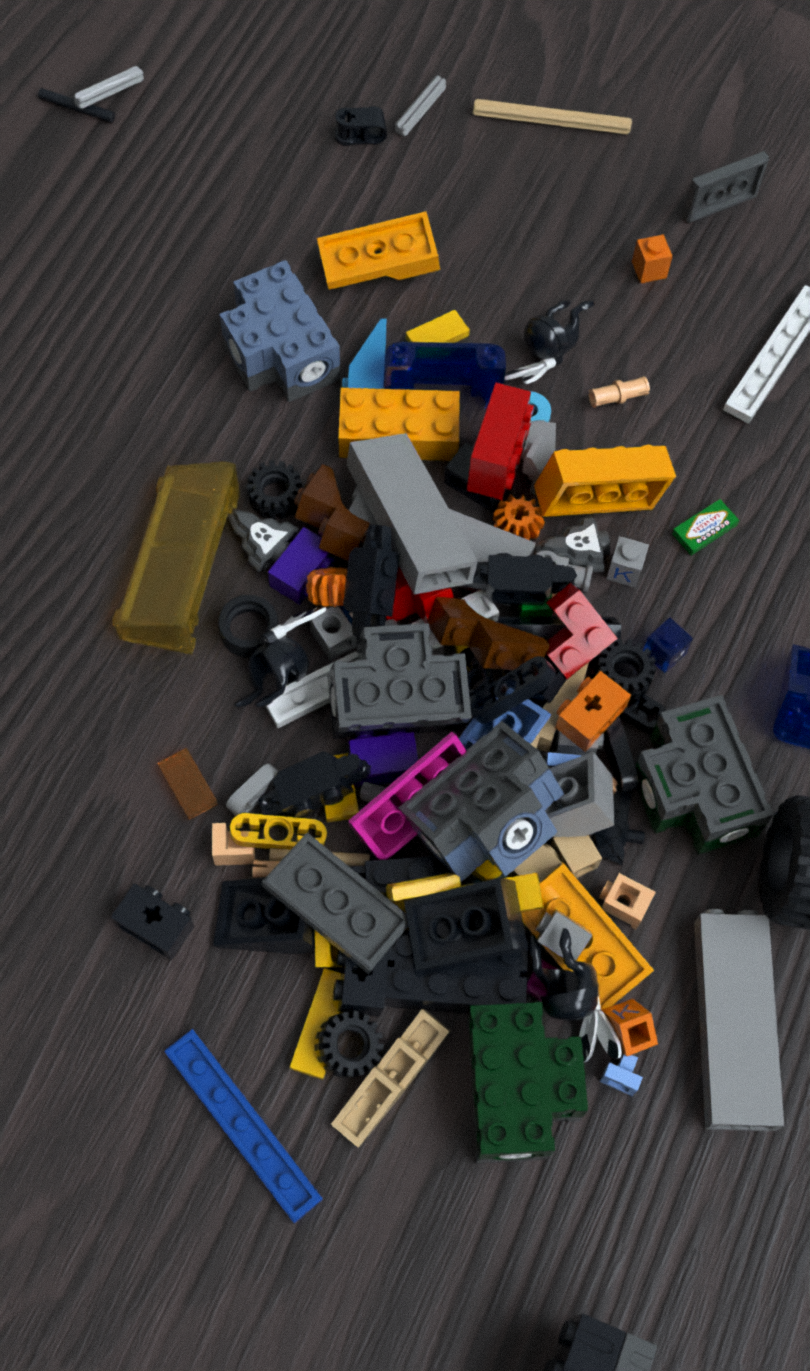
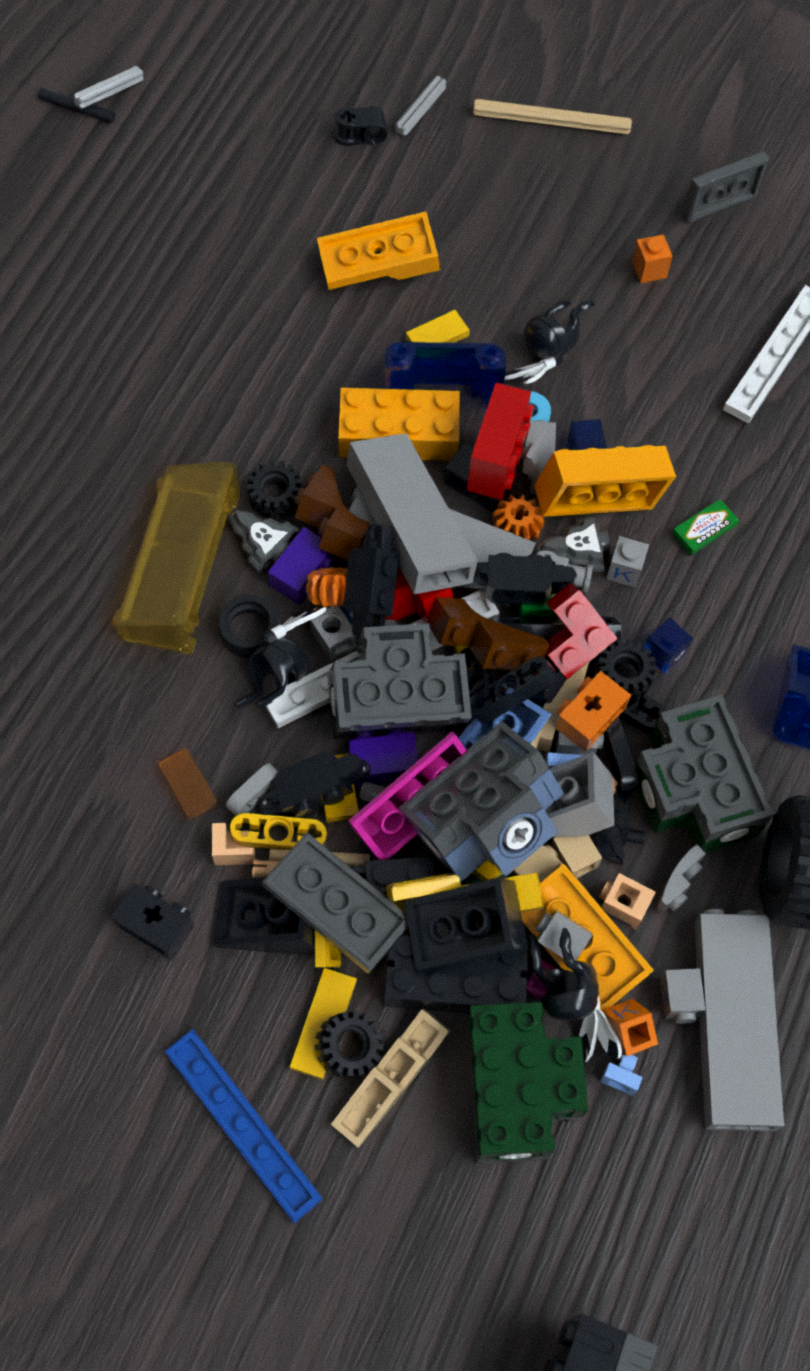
(279, 335): sand blue piece -> none
(356, 995): black brick -> none
(368, 366): dark azure slope -> none
(586, 435): none -> clear blue brick
(619, 392): light nougat pin -> none
(674, 891): none -> light grey slope
(682, 995): none -> light grey brick

